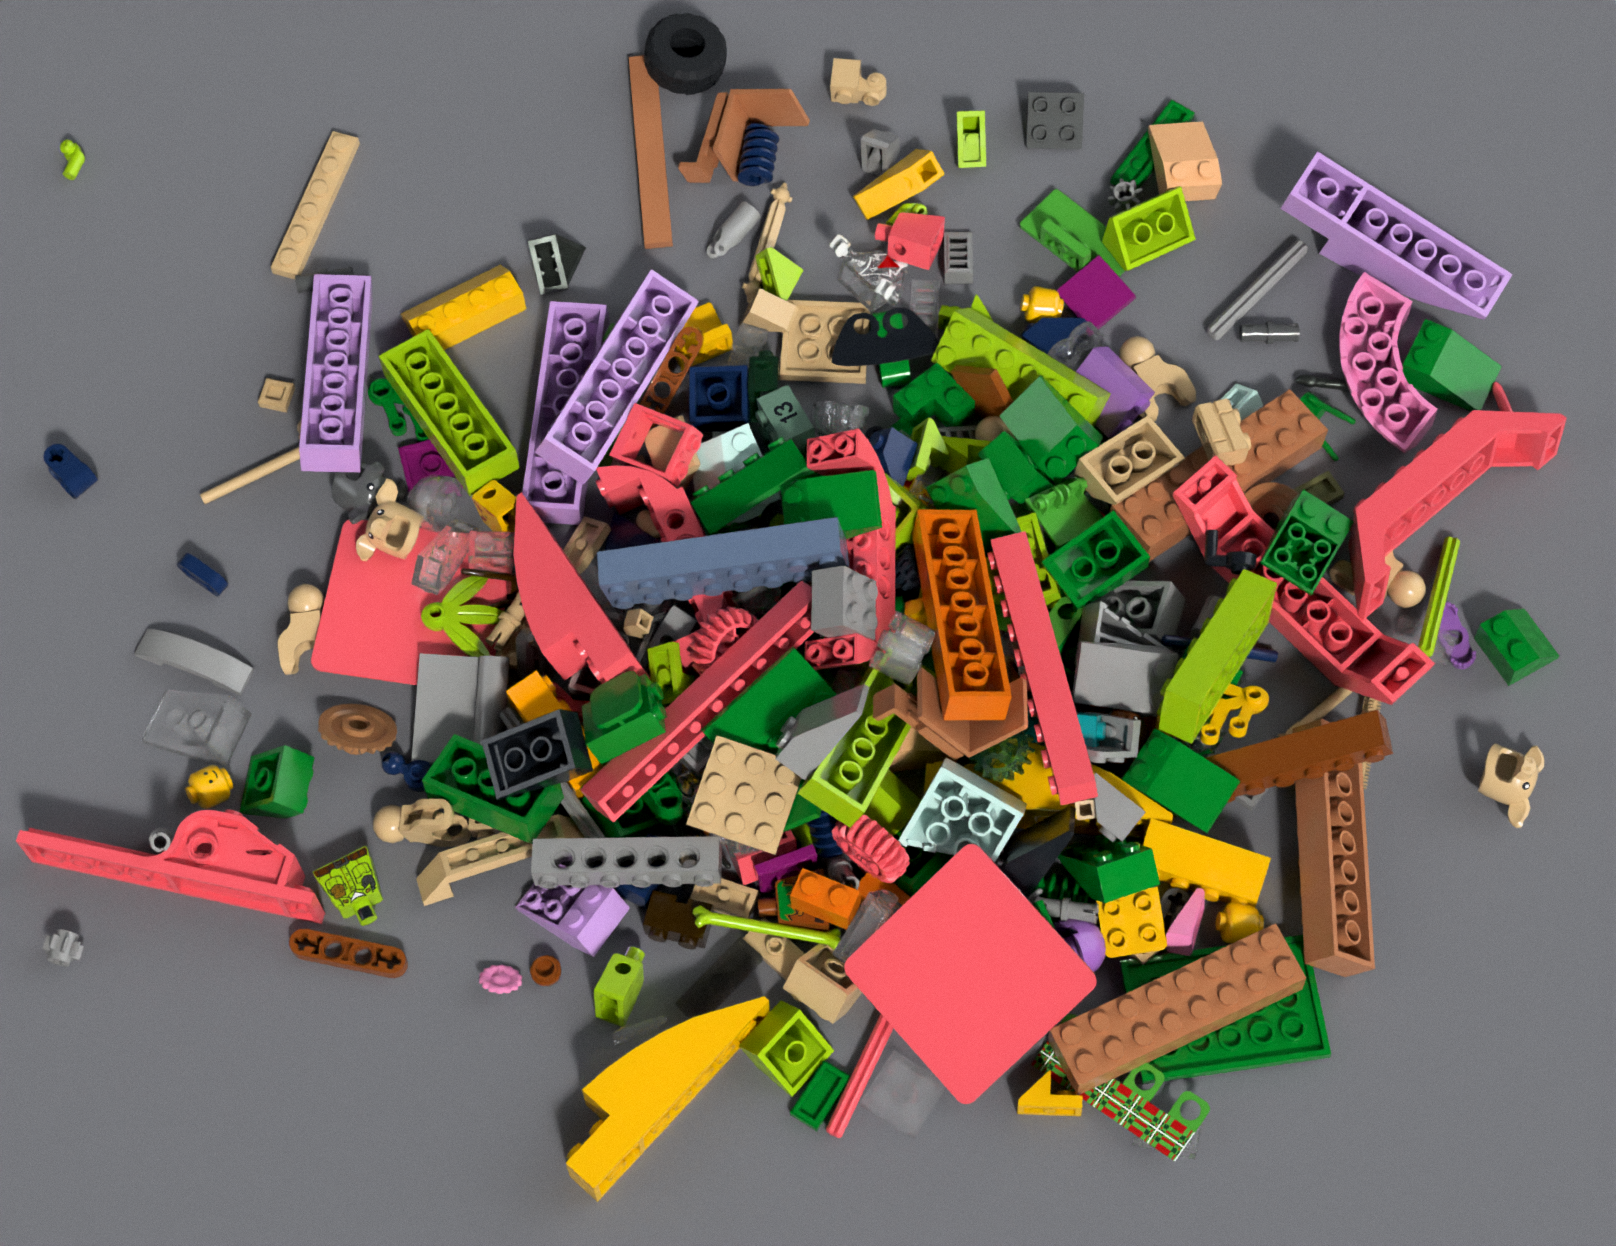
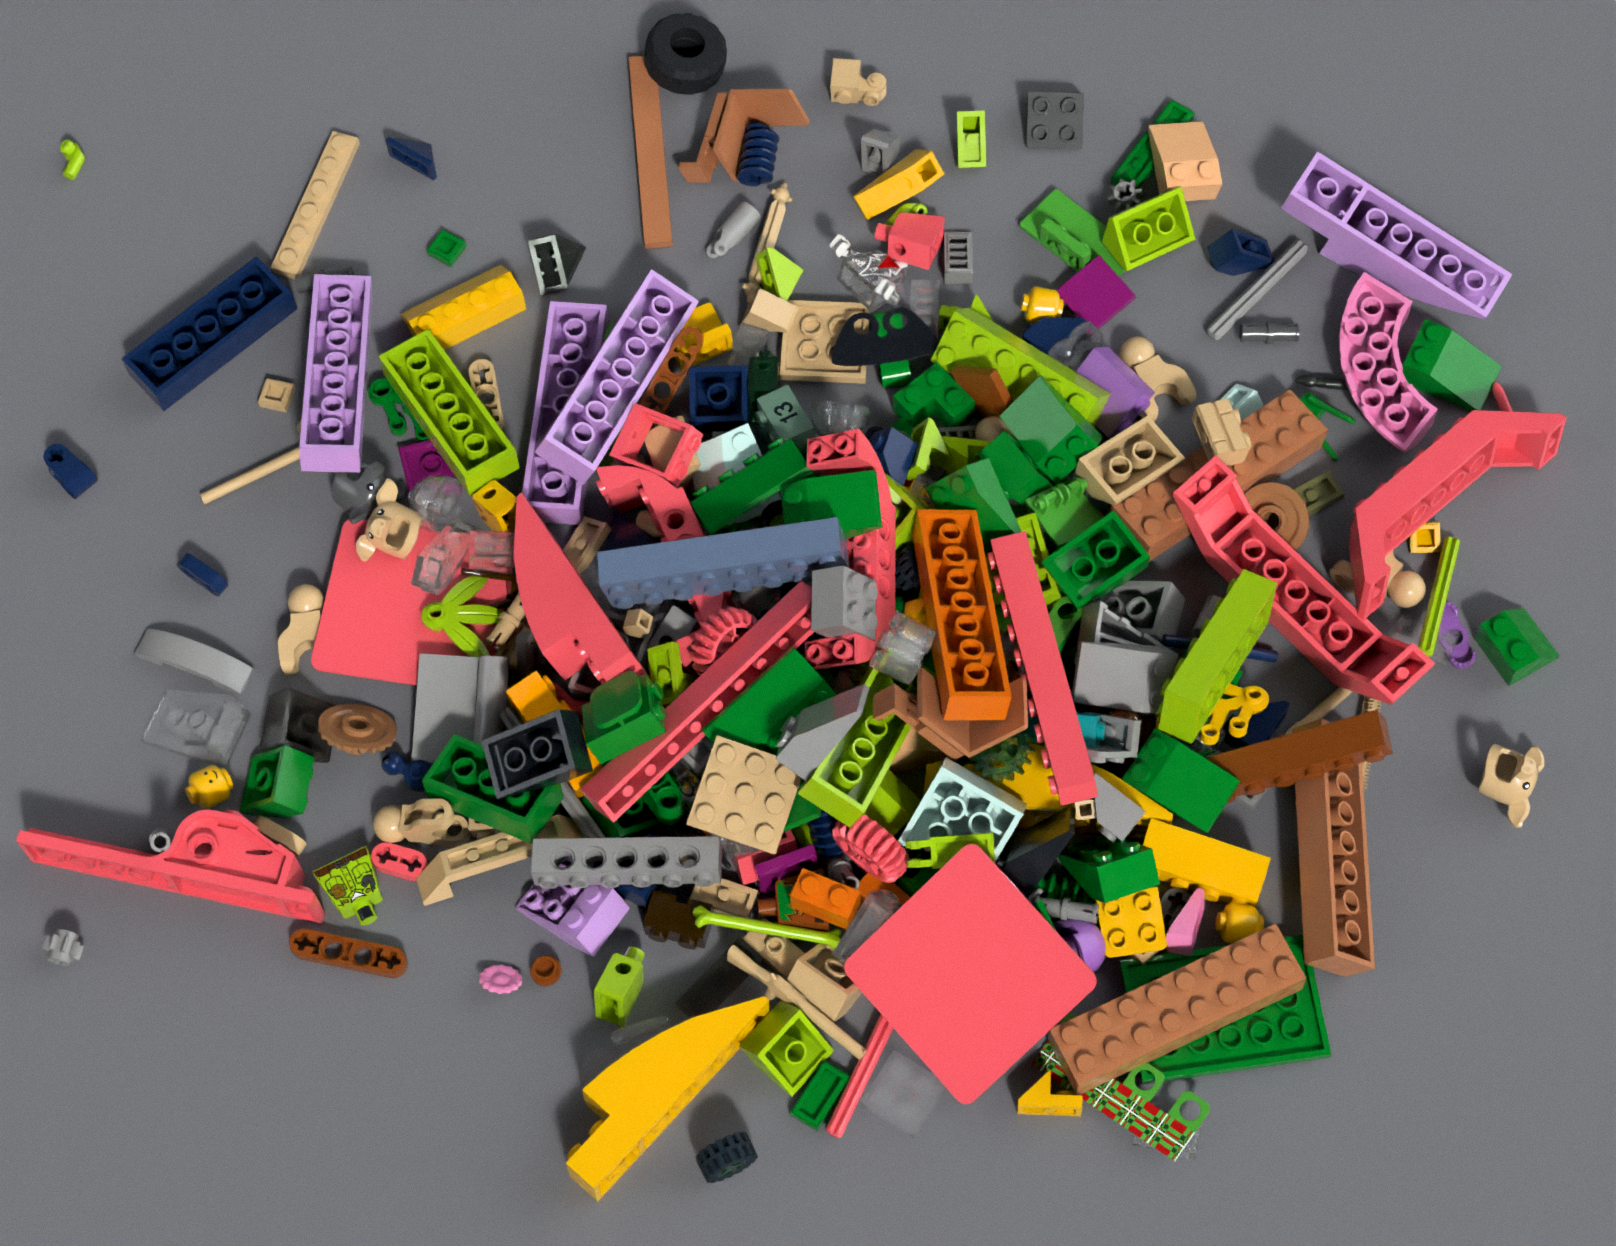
(209, 333): none -> dark blue brick
(281, 835): none -> tan beam
(293, 722): none -> clear smoke slope
(402, 855): none -> coral beam
(413, 154): none -> dark blue slope
(446, 248): none -> green tile
(491, 387): none -> tan beam
(726, 1157): none -> black wheel
(784, 991): none -> tan piece
(945, 847): none -> lime hinge
(1233, 560): black plate -> none
(1239, 253): none -> dark blue slope
(1260, 727): none -> dark blue slope
(1306, 541): green slope -> none
(1426, 538): none -> yellow slope

